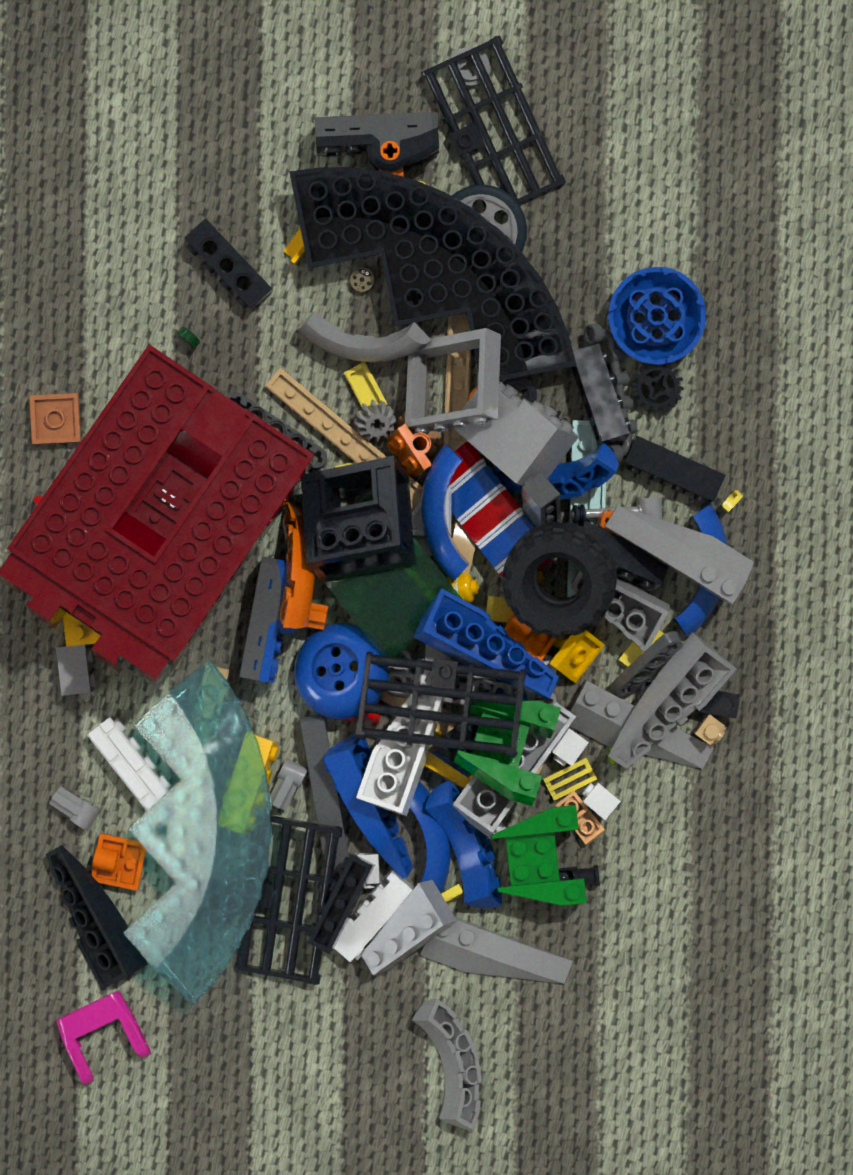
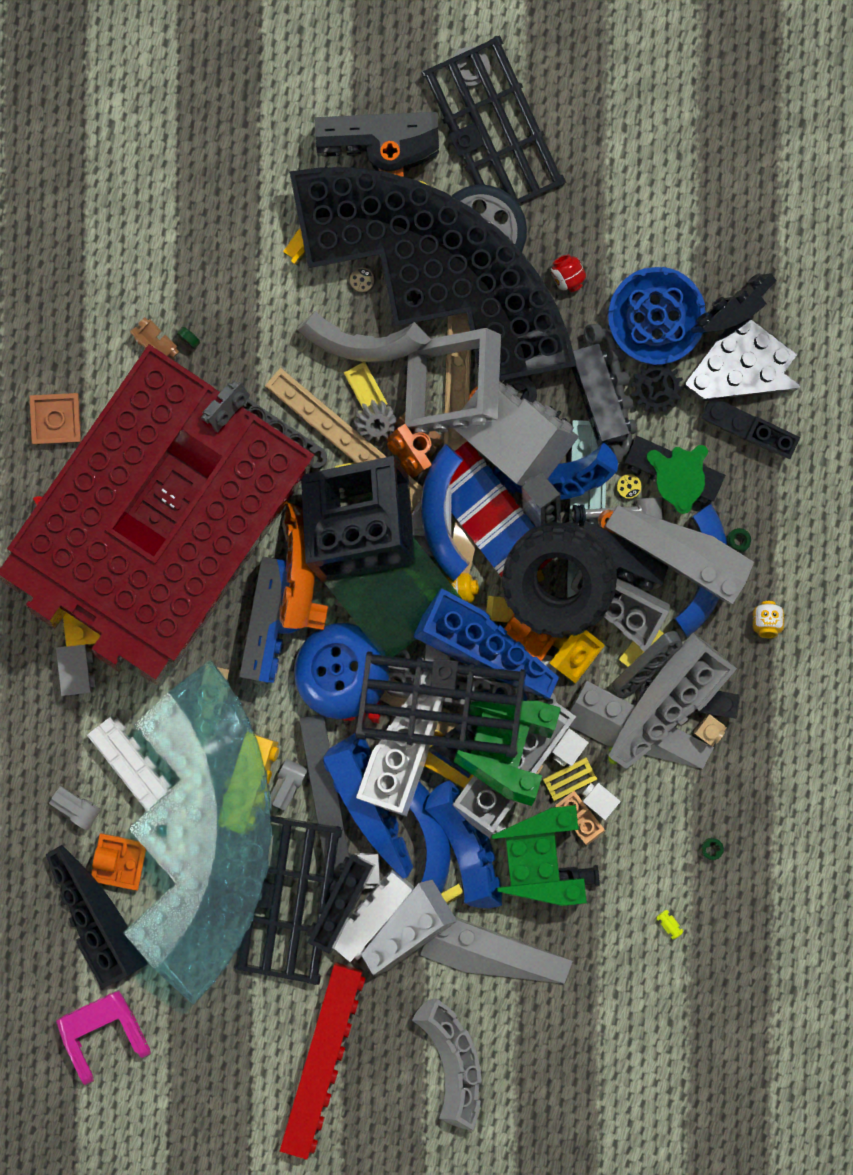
(147, 334): none -> medium nougat hinge
(207, 233): black brick -> none
(232, 398): none -> dark grey hinge
(321, 1060): none -> red brick
(568, 273): none -> red head
(629, 486): none -> light yellow tile
(670, 924): none -> neon yellow piece
(681, 477): none -> green tile
(718, 853): none -> dark green bush
(731, 501): light yellow tile -> none
(735, 309): none -> black slope
(743, 364): none -> wing
(746, 539): none -> dark green plate
(750, 428): none -> black slope
(768, 619): none -> head

